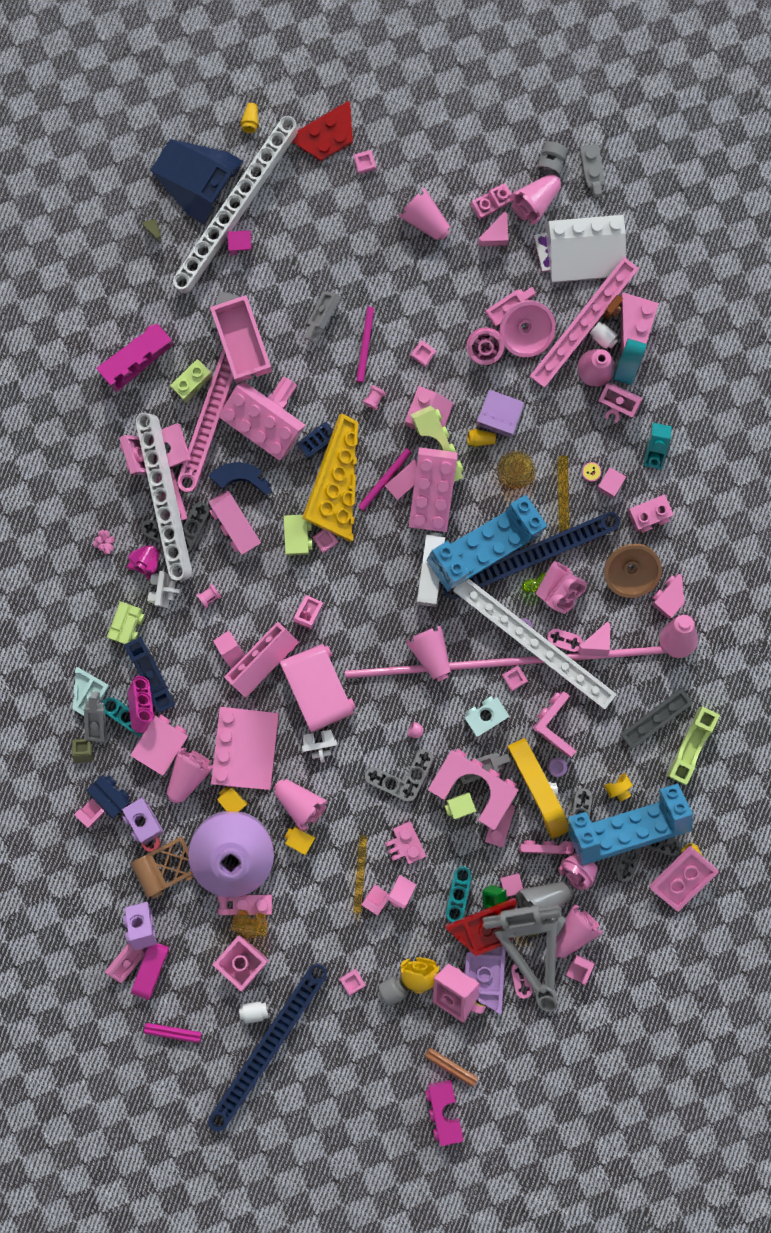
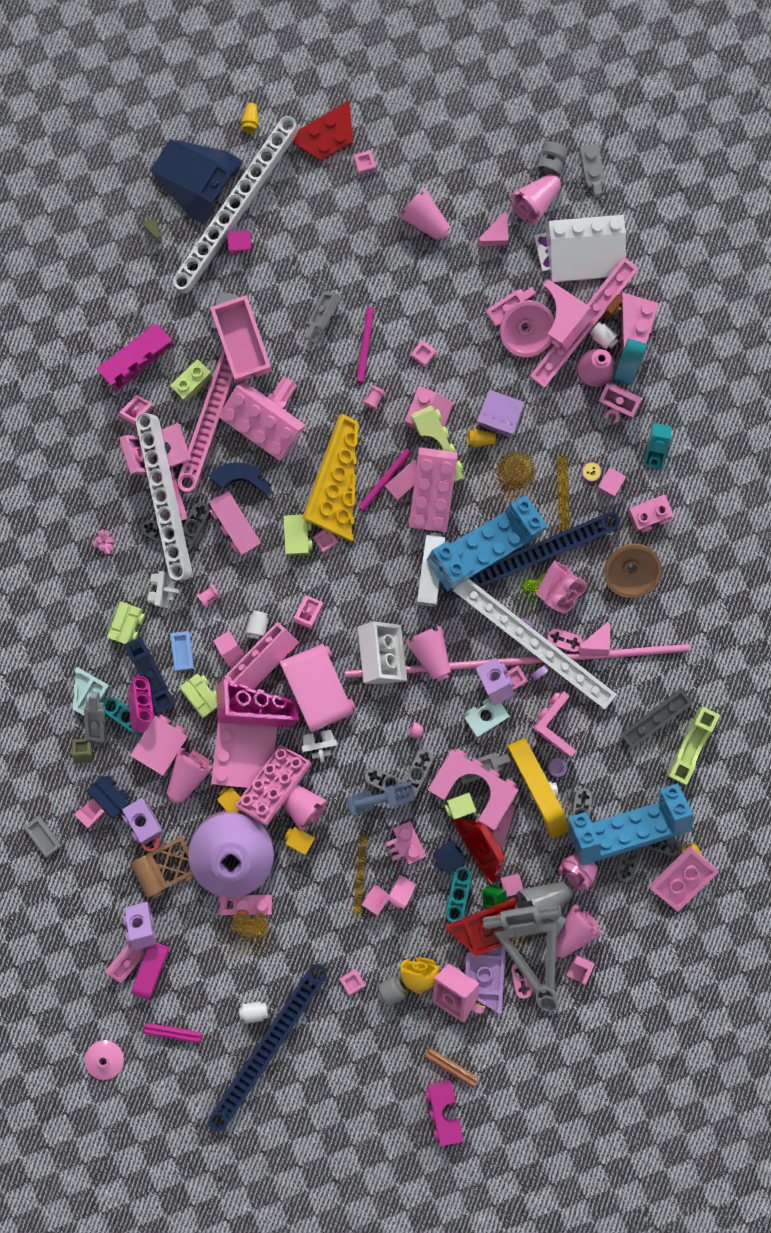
(42, 836): none -> light grey tile
(109, 1051): none -> bright pink dish
(133, 409): none -> bright pink slope
(144, 560): dark pink brick -> none
(182, 651): none -> light blue tile
(200, 695): none -> yellowish green brick
(241, 963): bright pink slope -> none
(253, 707): none -> dark pink wedge
(257, 625): none -> white brick
(273, 785): none -> bright pink tile
(307, 439): dark blue slope -> none
(382, 653): none -> white slope
(393, 796): none -> sand blue fence
(449, 857): none -> dark blue brick
(482, 847): none -> red wing
(485, 346): bright pink cone -> none
(491, 202): bright pink slope -> none
(495, 681): none -> lavender brick
(540, 672): none -> lavender tile
(547, 848): bright pink hinge -> none
(570, 318): none -> bright pink arch
(620, 788): yellow piece -> none
(671, 598): bright pink slope -> none
(679, 637): bright pink cone -> none

